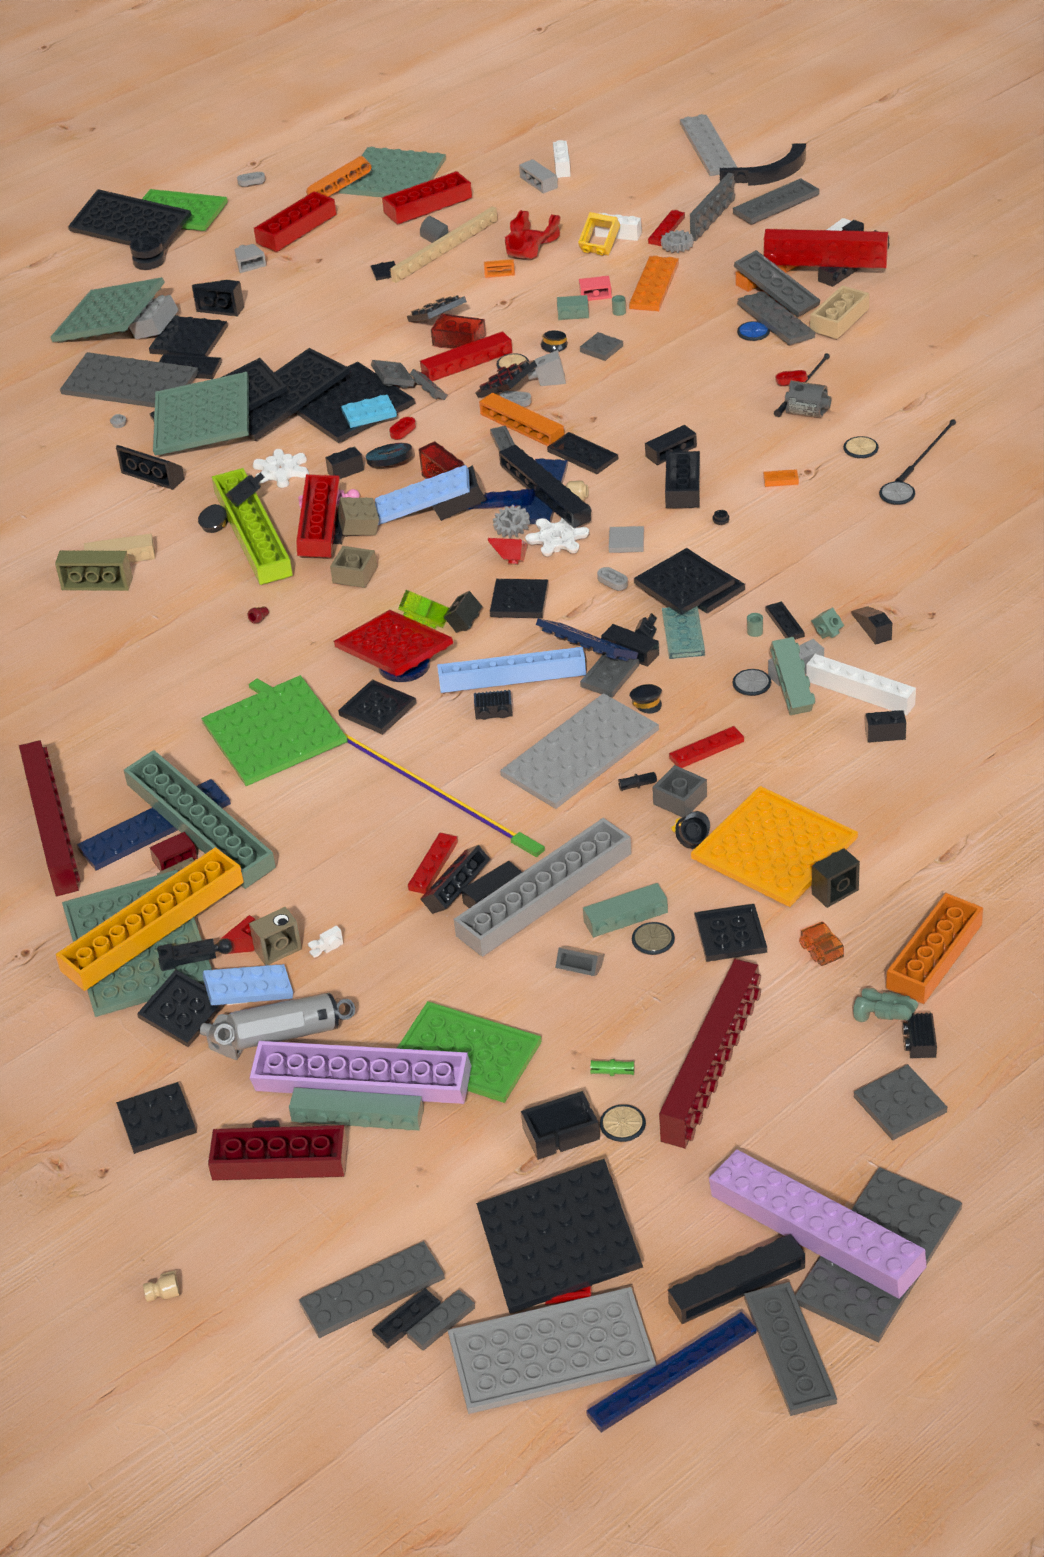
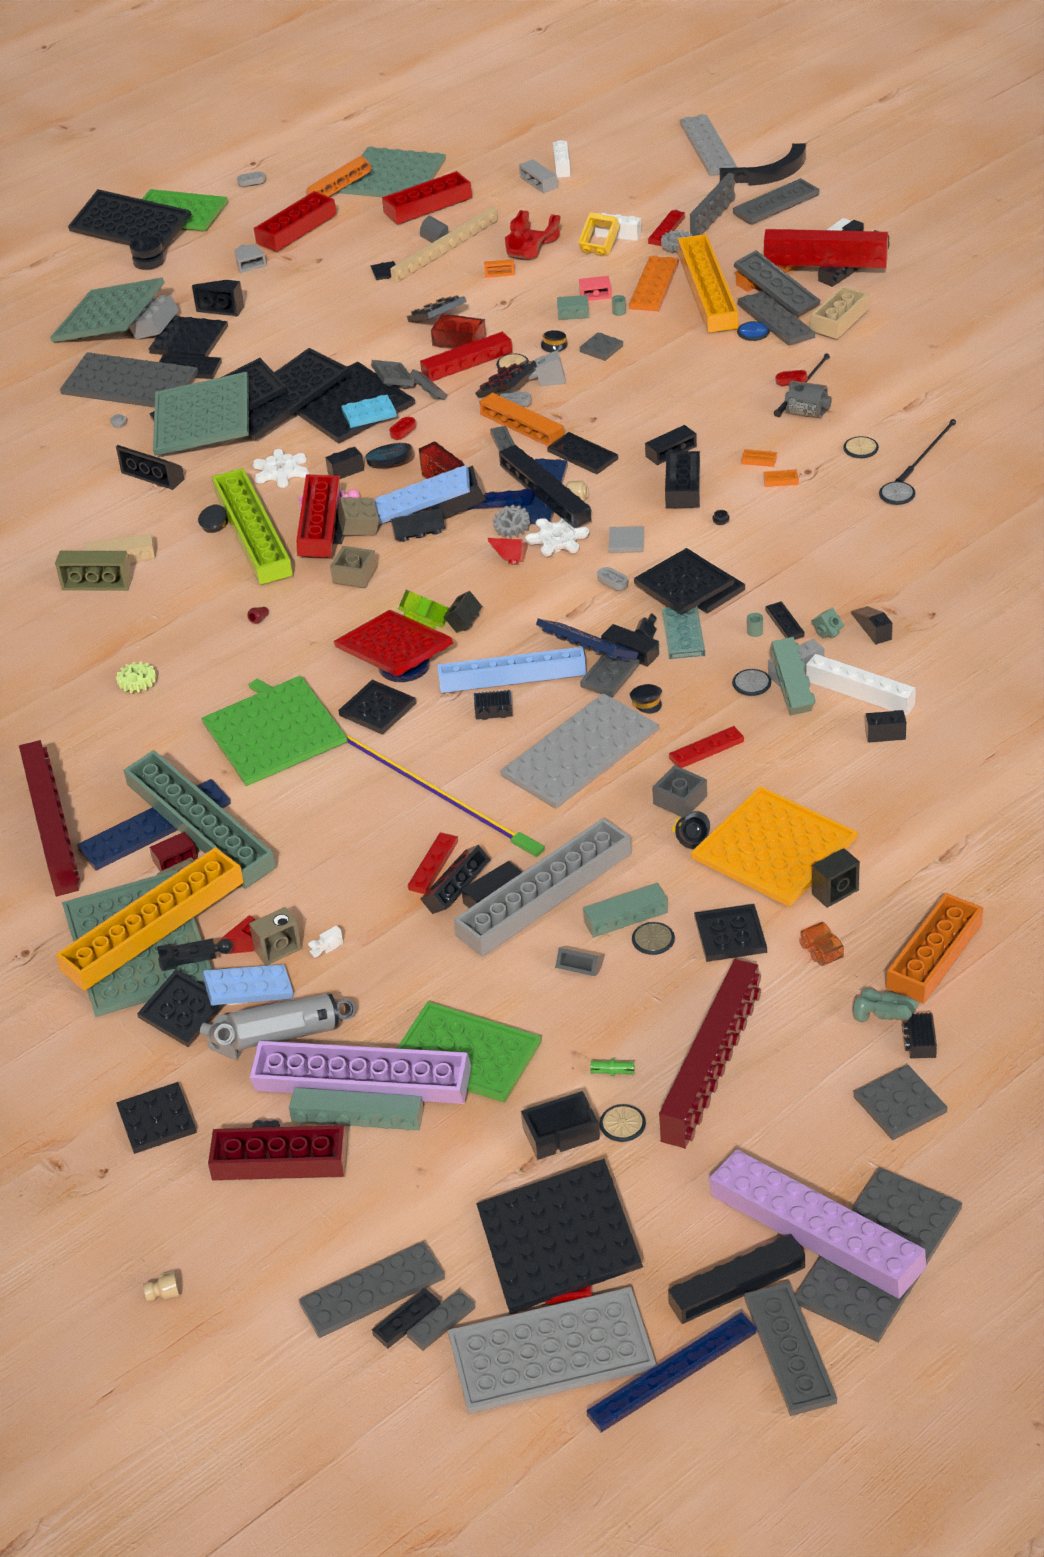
(136, 677): none -> yellowish green gear
(244, 489): black hinge -> none
(417, 524): none -> black brick
(519, 598): black plate -> none
(637, 781): black axle -> none
(708, 283): none -> light orange brick
(759, 458): none -> orange tile

